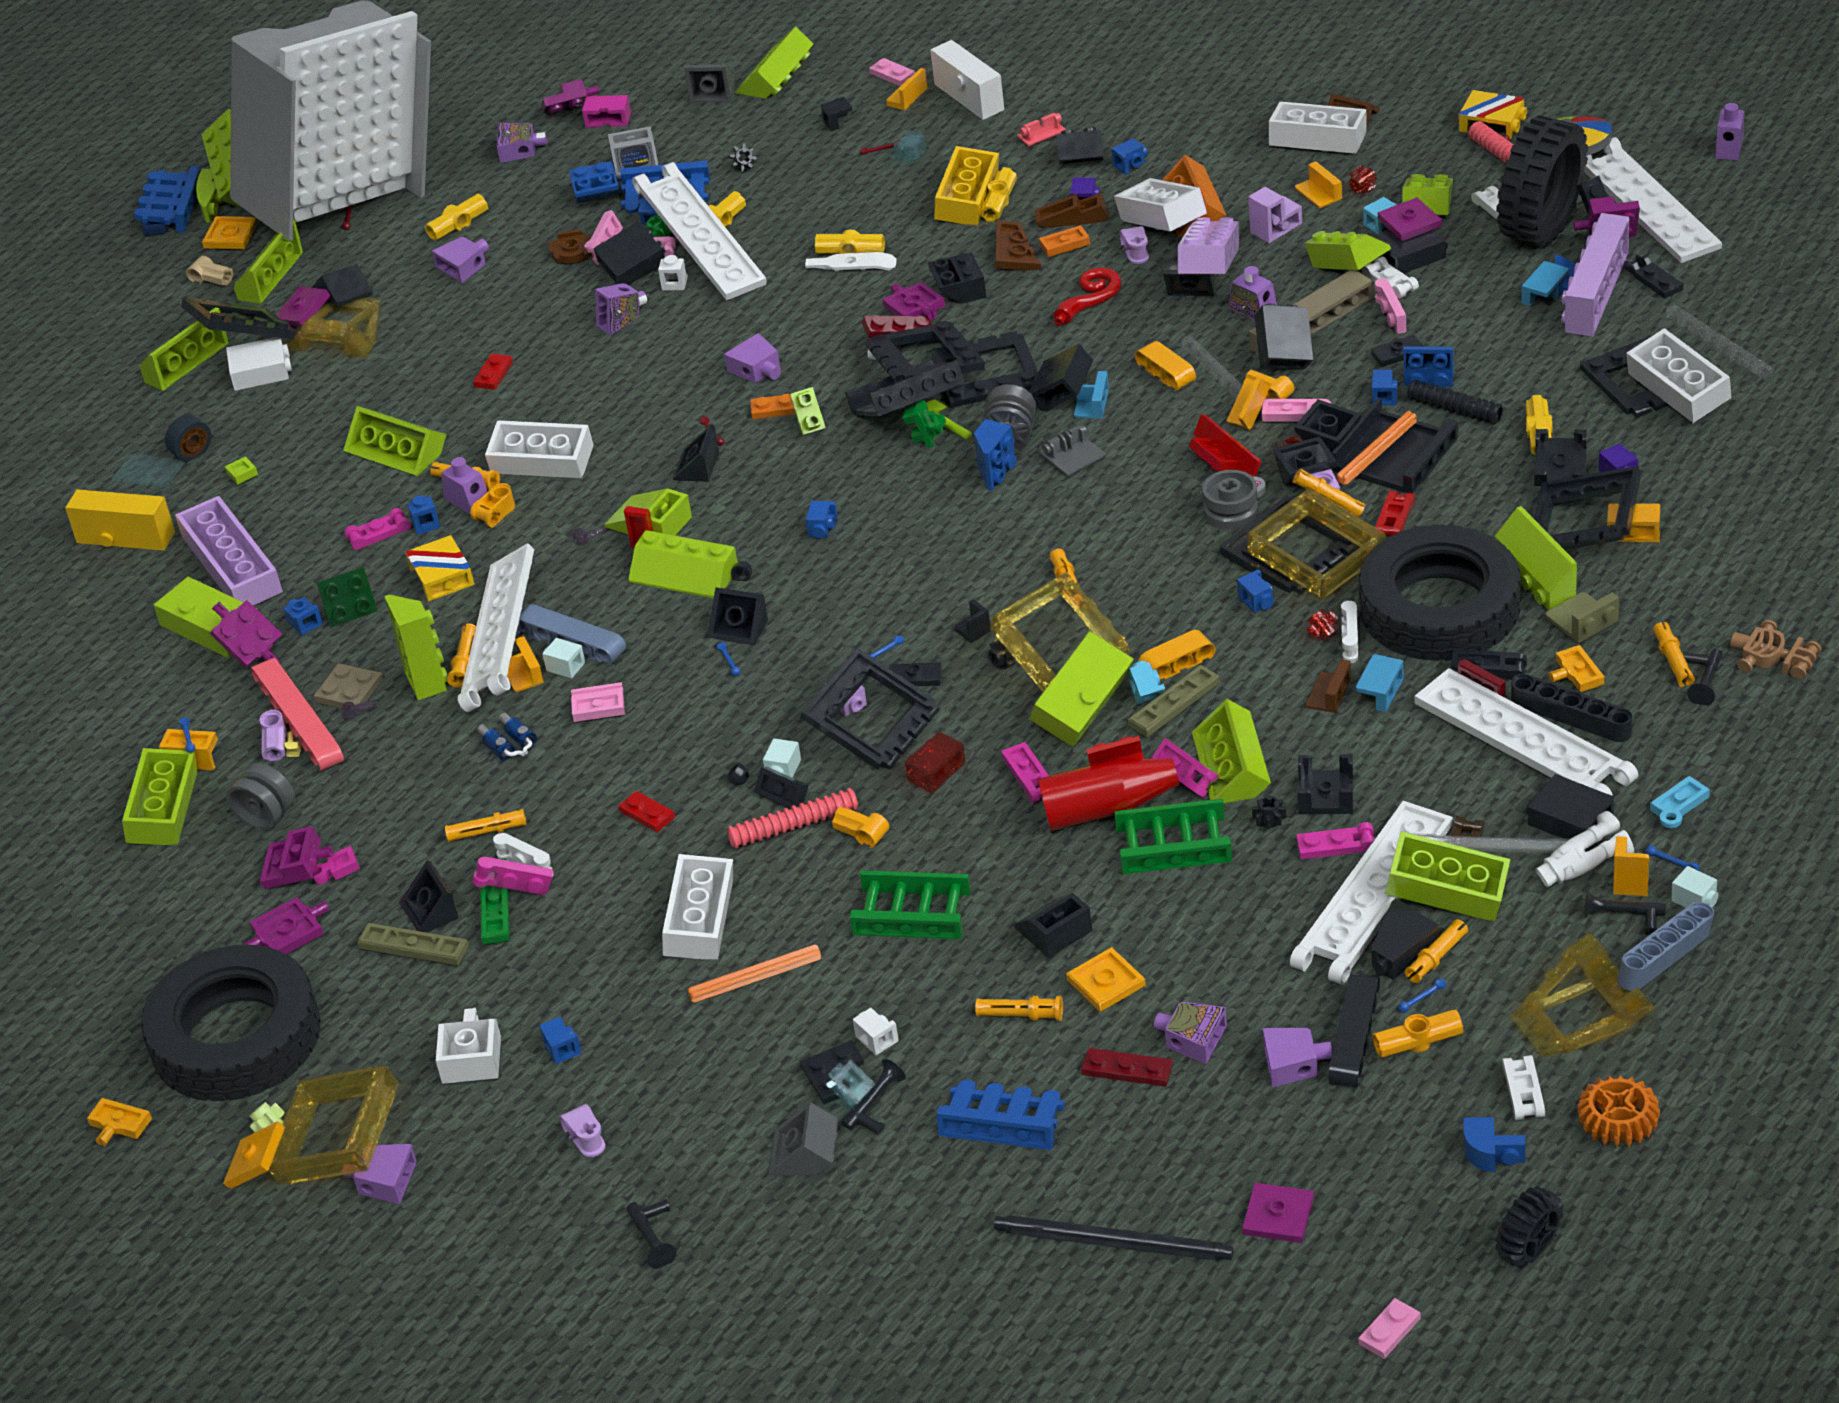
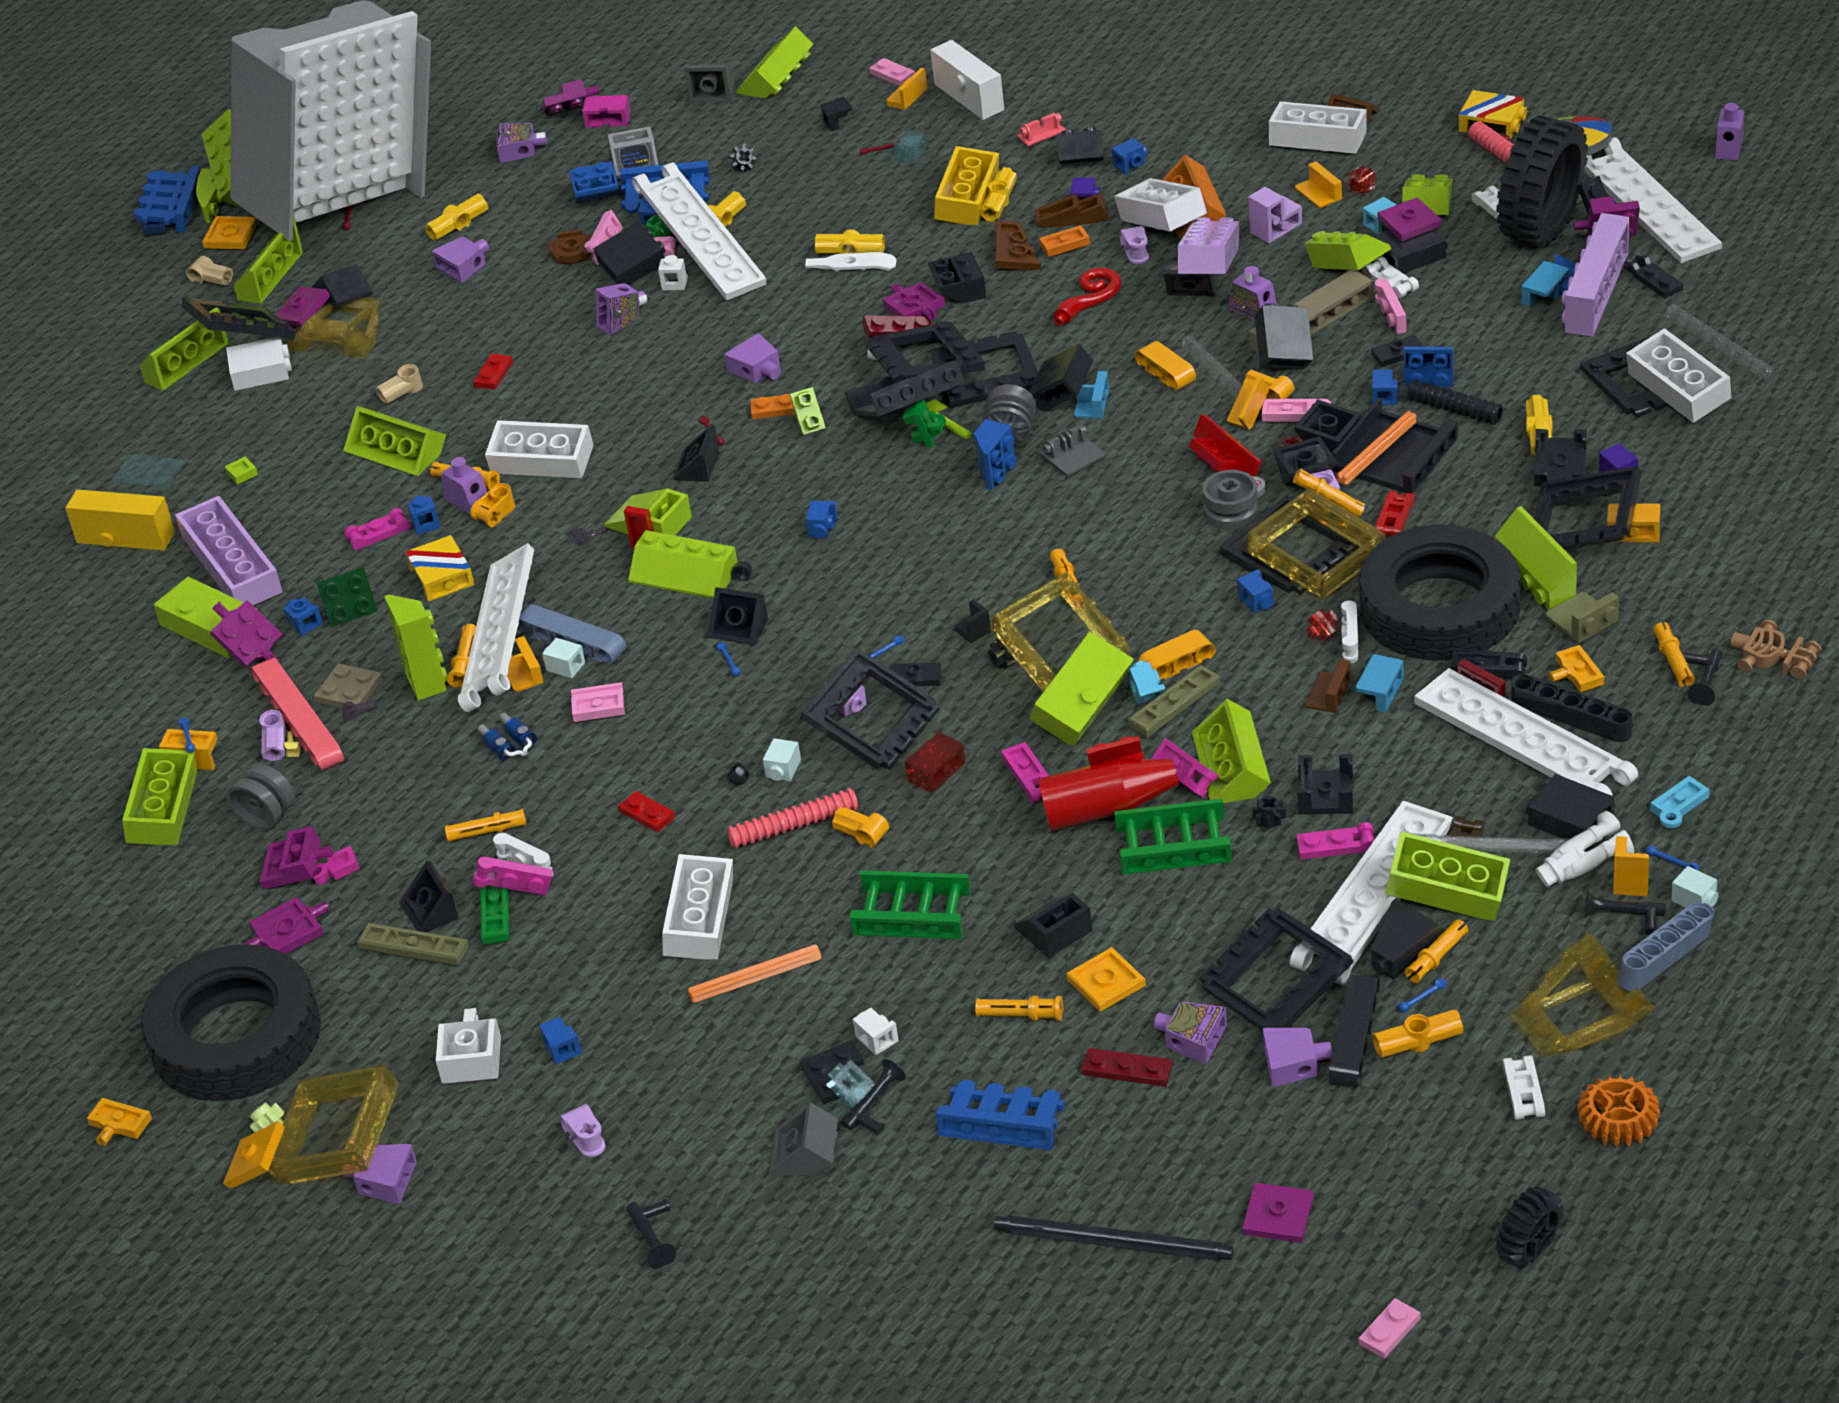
(188, 437): black wheel -> none
(405, 382): none -> tan piece
(780, 787): black plate -> none
(1251, 945): none -> black hinge
(1486, 1149): blue brick -> none

